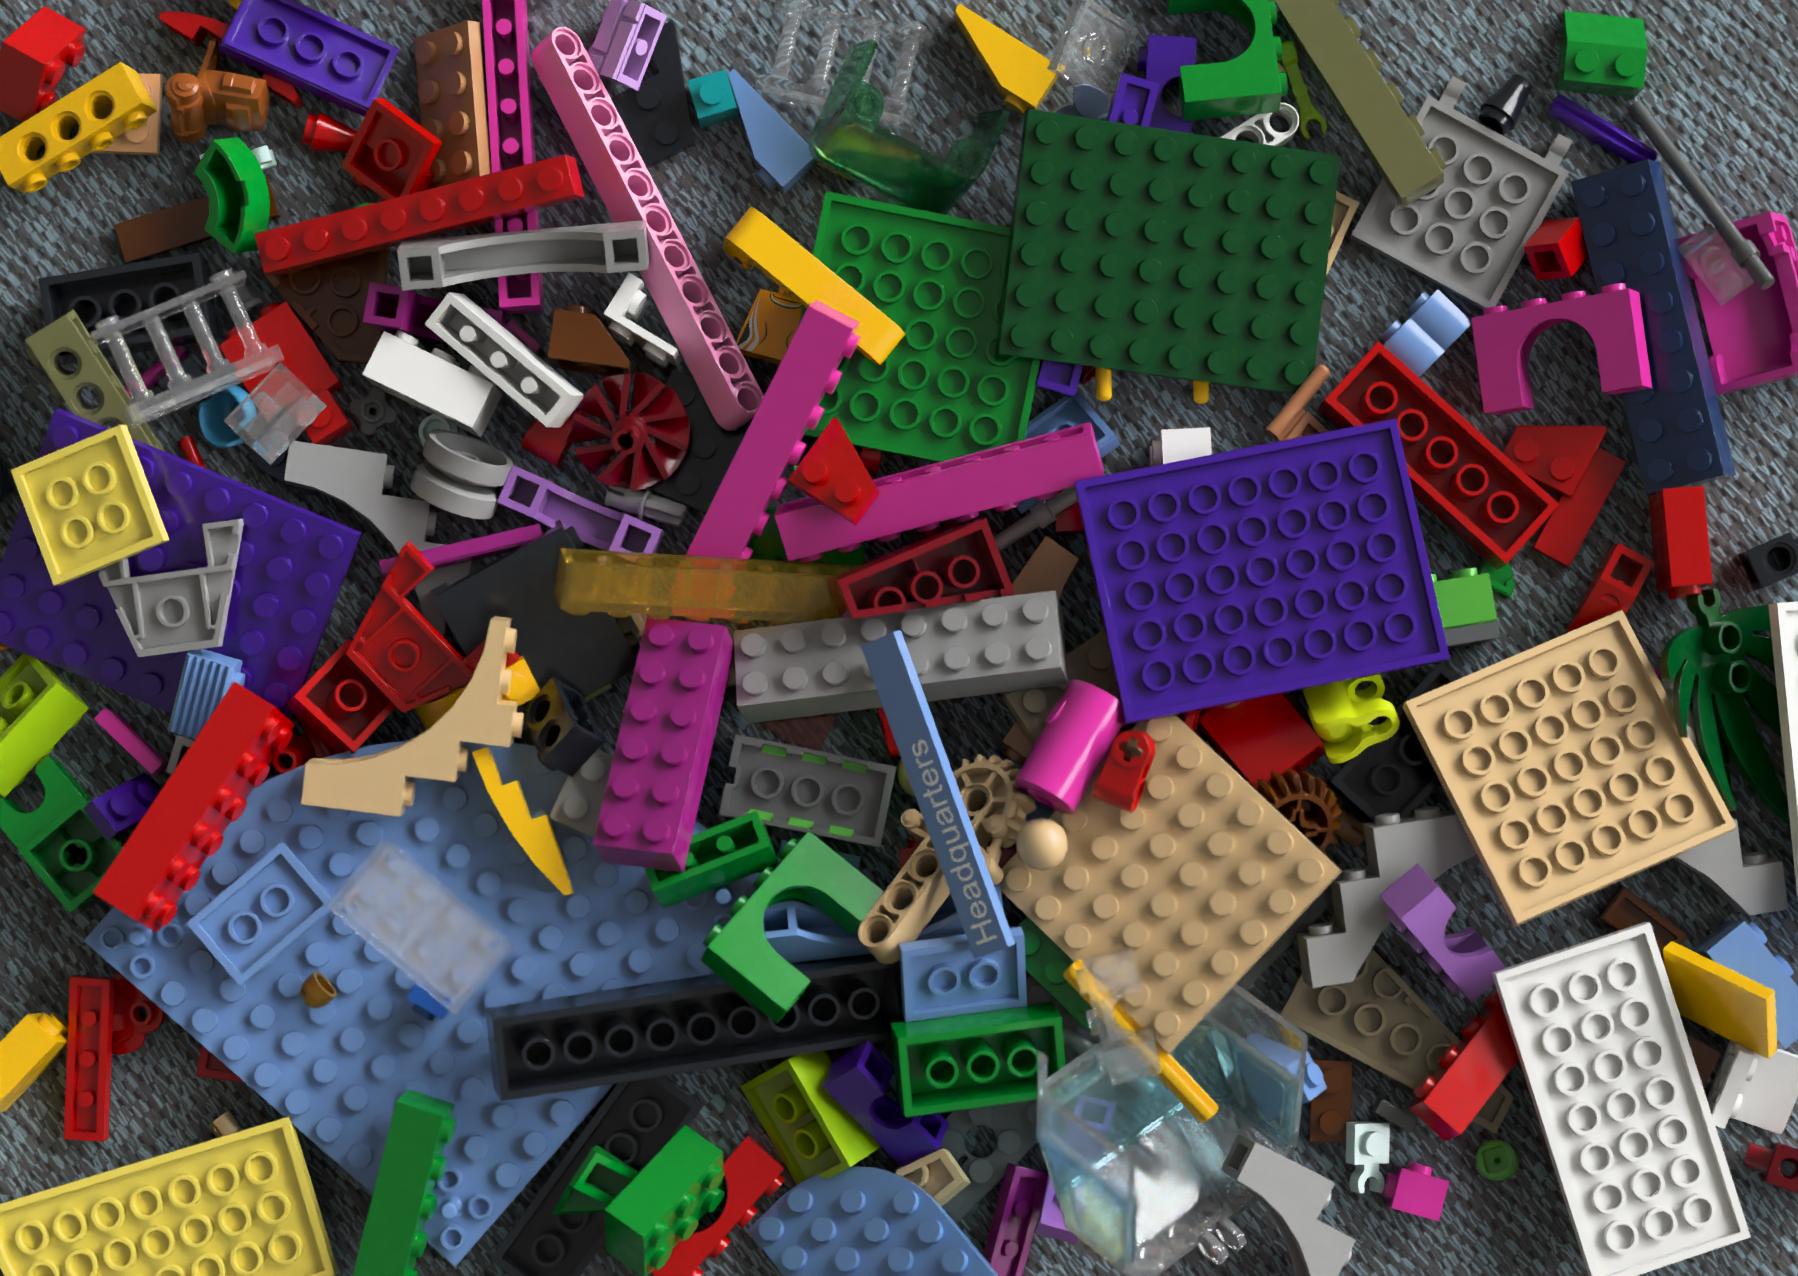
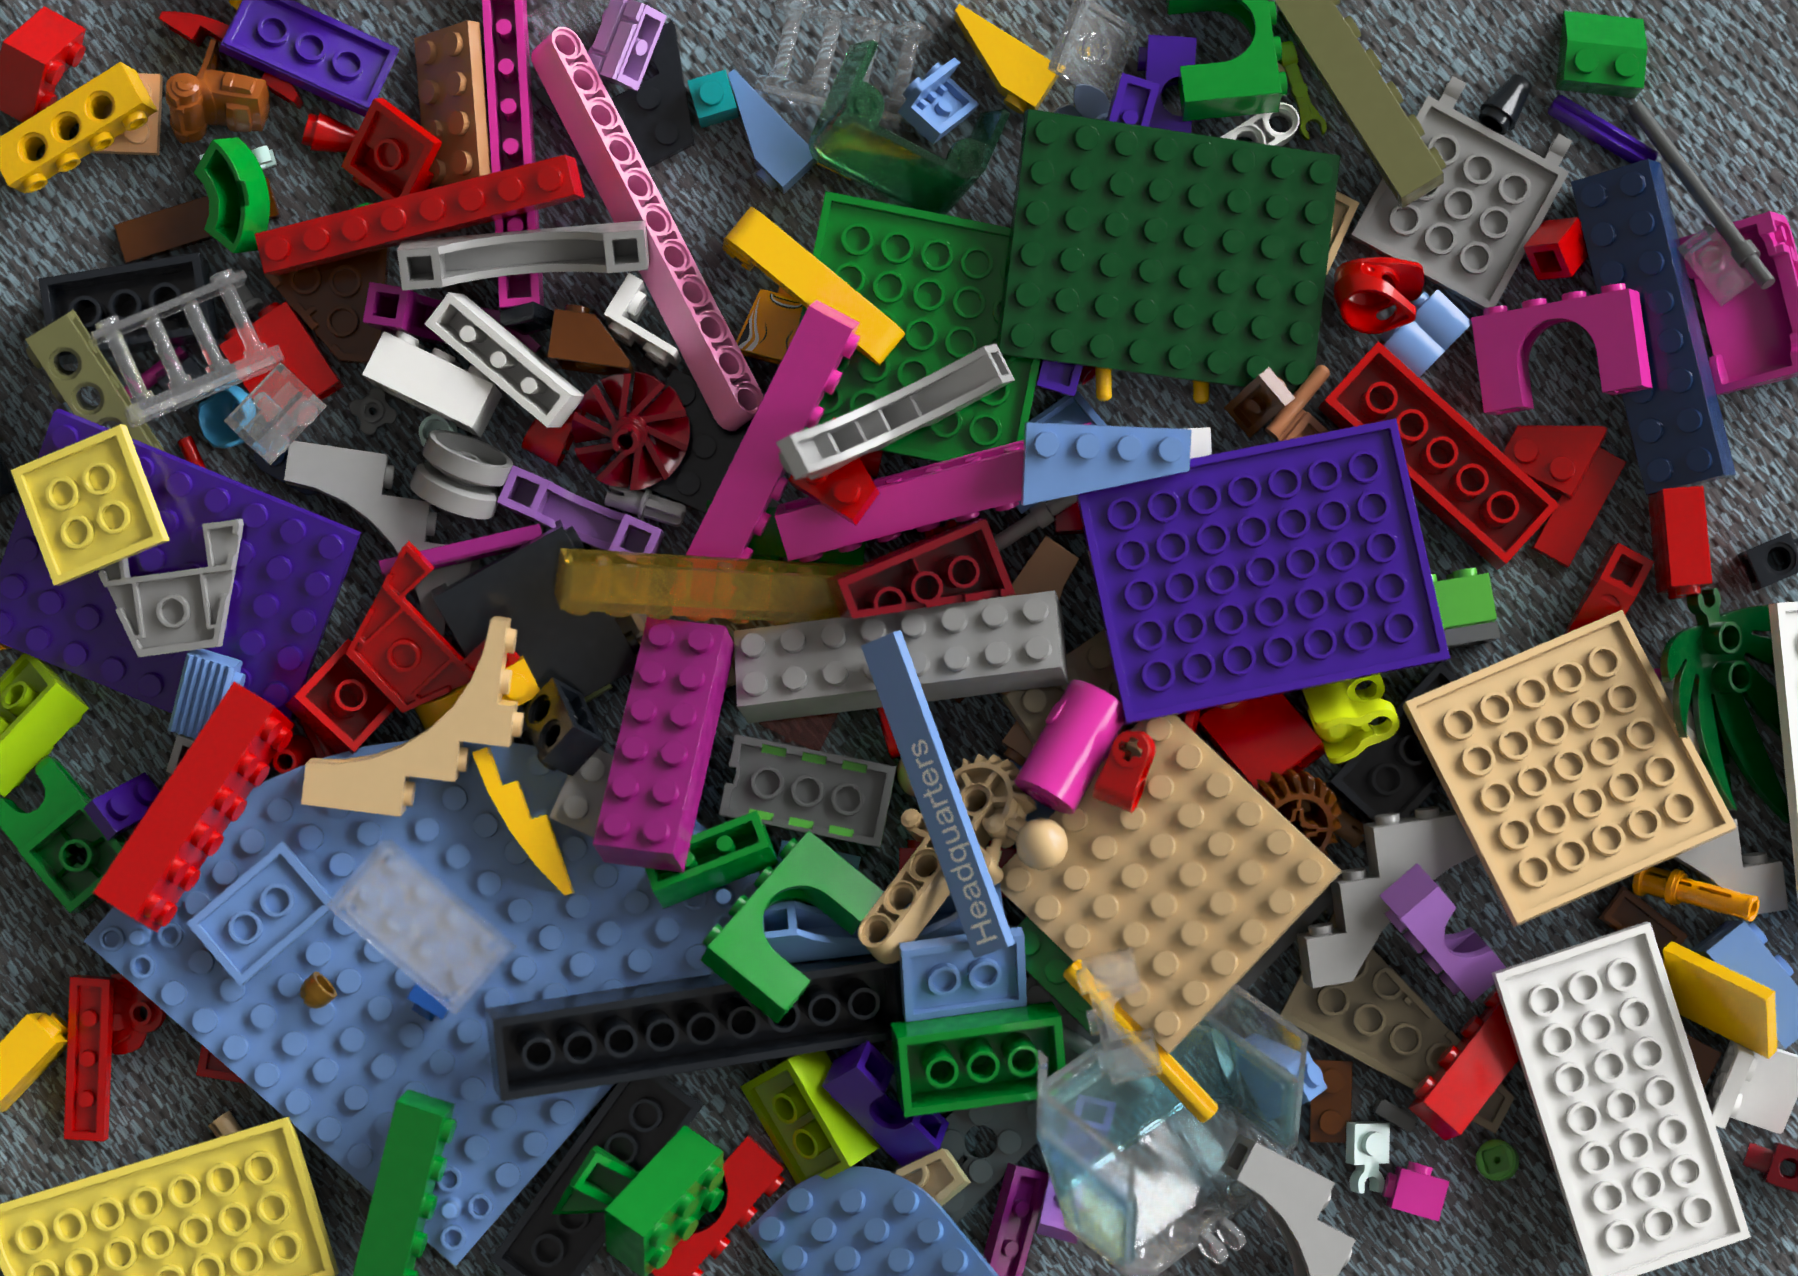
(132, 741): dark pink tile -> none
(330, 423): red brick -> none
(527, 318): none -> black tile
(886, 420): none -> light grey arch
(937, 102): none -> medium blue bracket
(1089, 458): none -> medium blue wing
(1259, 402): none -> reddish brown plate
(1373, 284): none -> red helmet
(1501, 579): green tile -> none
(1678, 888): none -> light orange pin

